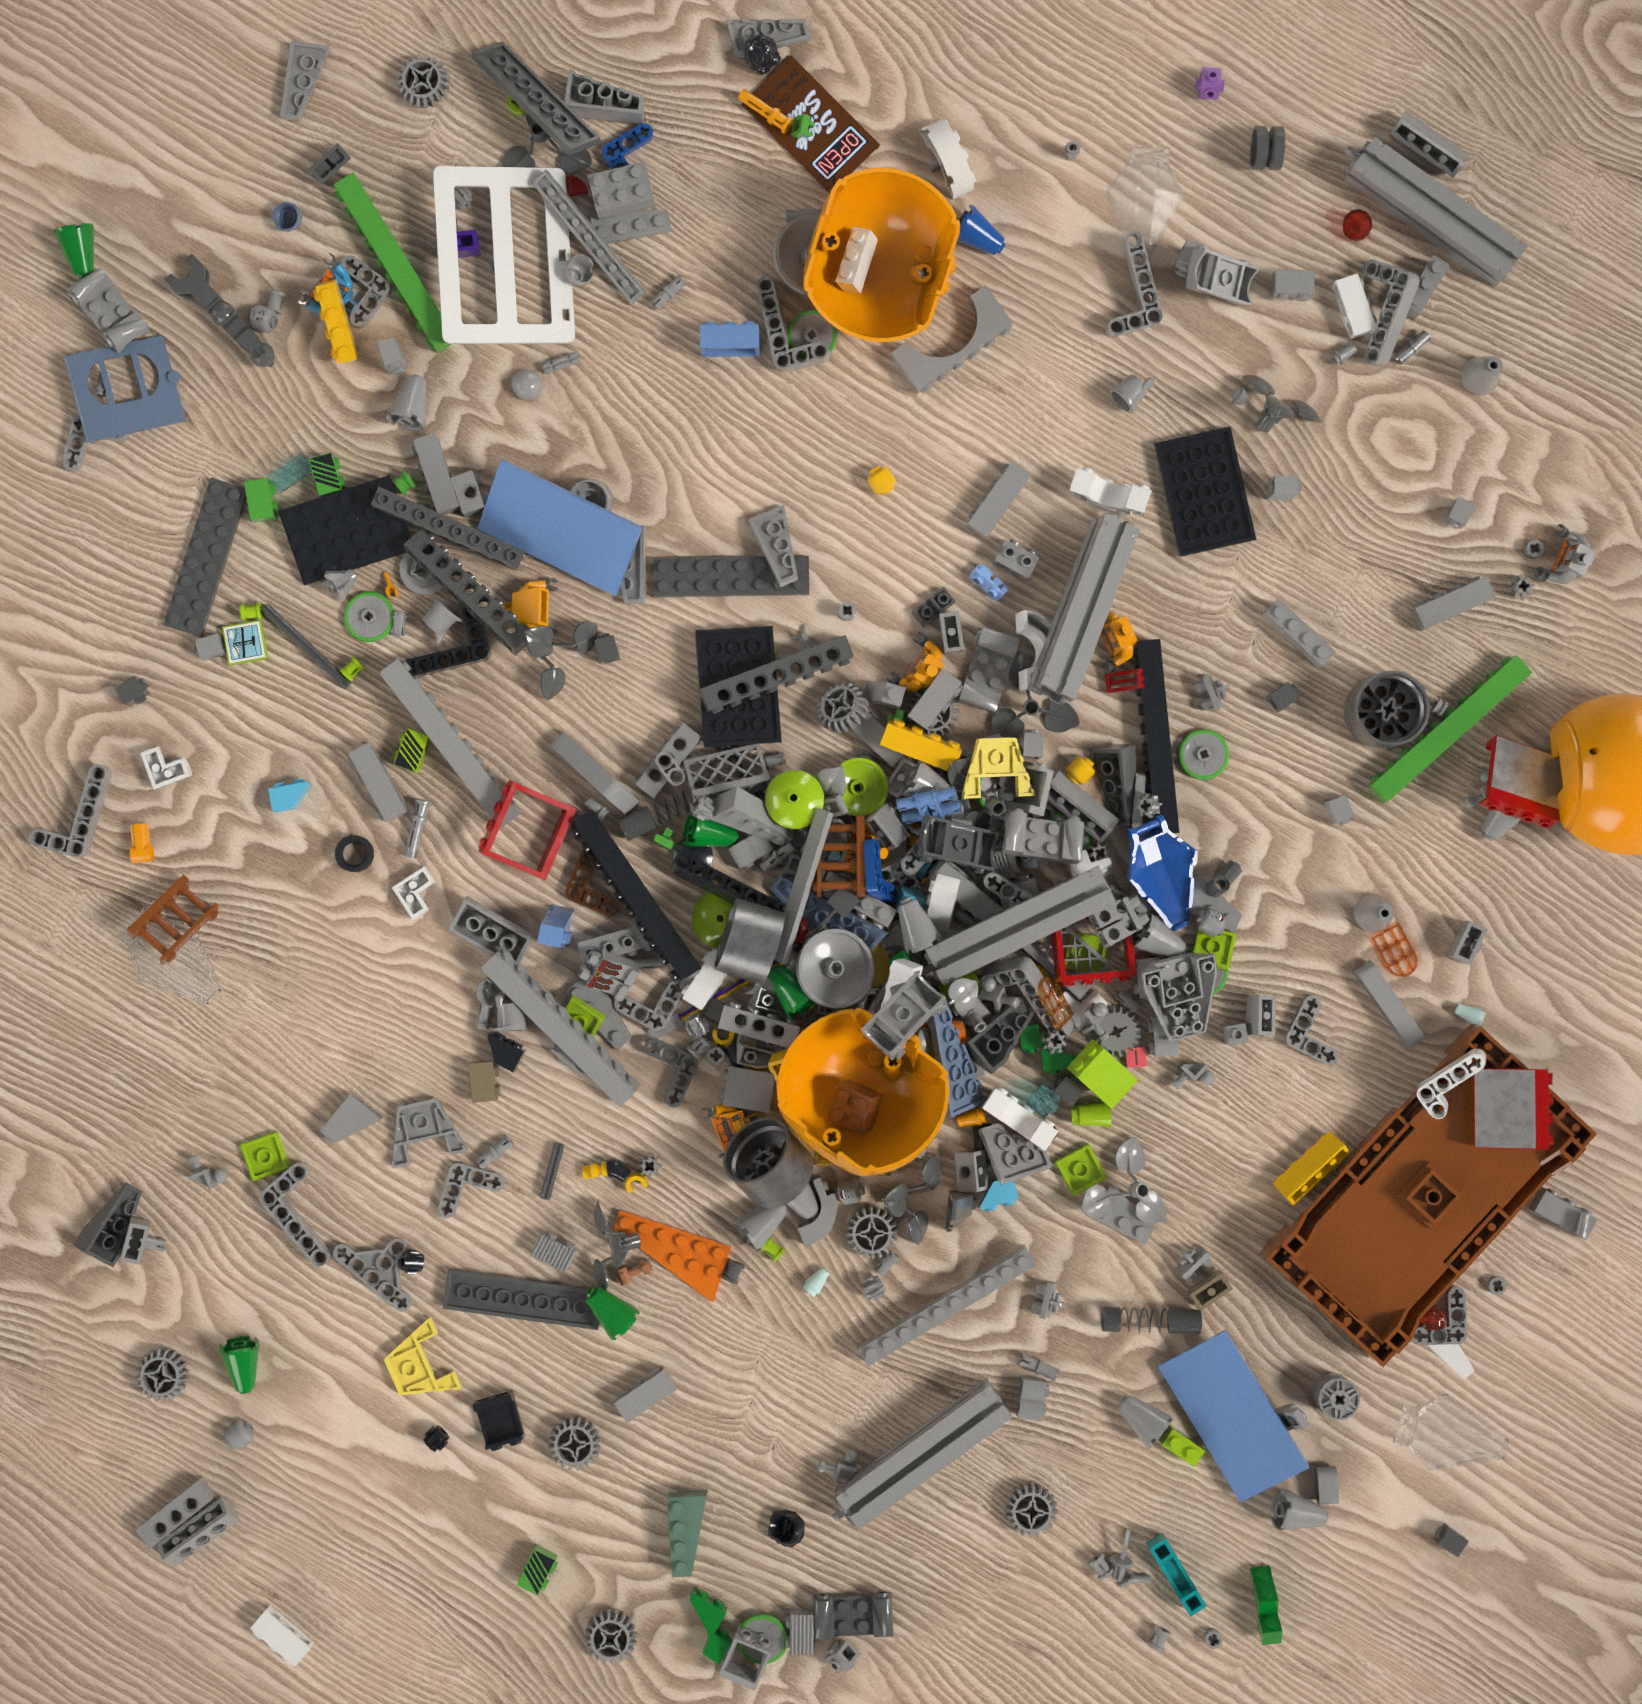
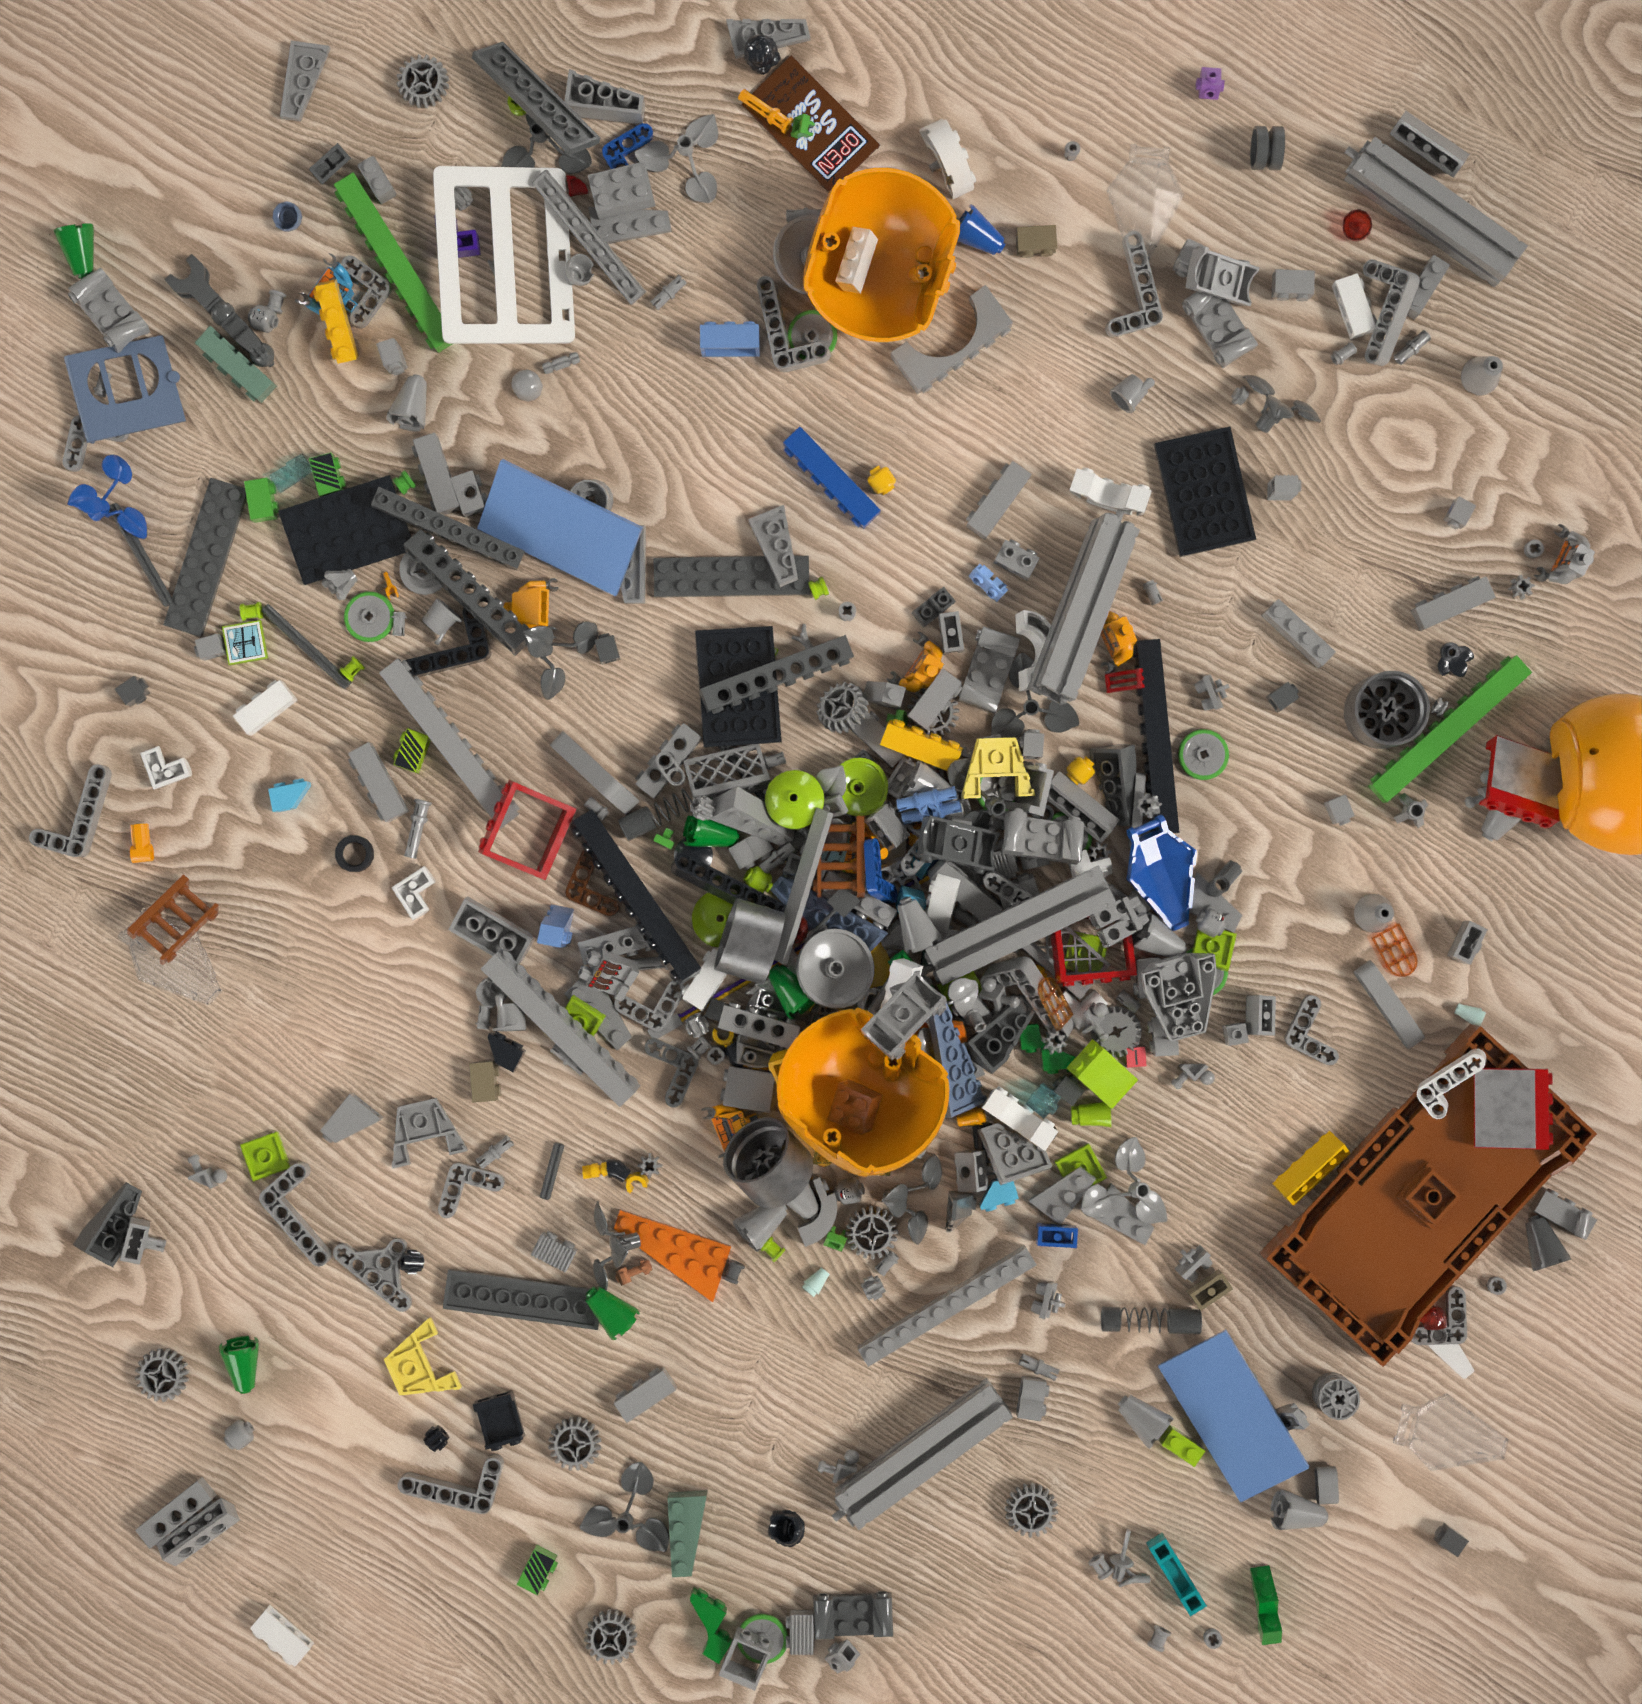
(85, 498): none -> blue plant
(144, 561): none -> dark grey axle
(235, 364): none -> sand green wedge
(264, 707): none -> white brick
(377, 179): none -> light grey brick
(456, 1490): none -> light grey beam
(599, 1519): none -> dark grey plant
(700, 132): none -> light grey plant
(758, 879): none -> lime head
(818, 588): none -> lime wheel
(831, 478): none -> blue brick
(834, 1240): none -> bright green tile
(1036, 240): none -> dark tan brick
(1056, 1235): none -> blue brick
(1062, 1196): none -> light grey wing
(1152, 592): none -> light grey pin
(1219, 327): none -> light grey piece
(1411, 810): none -> light grey rock
(1456, 662): none -> black plate
(1544, 1244): none -> dark grey cone

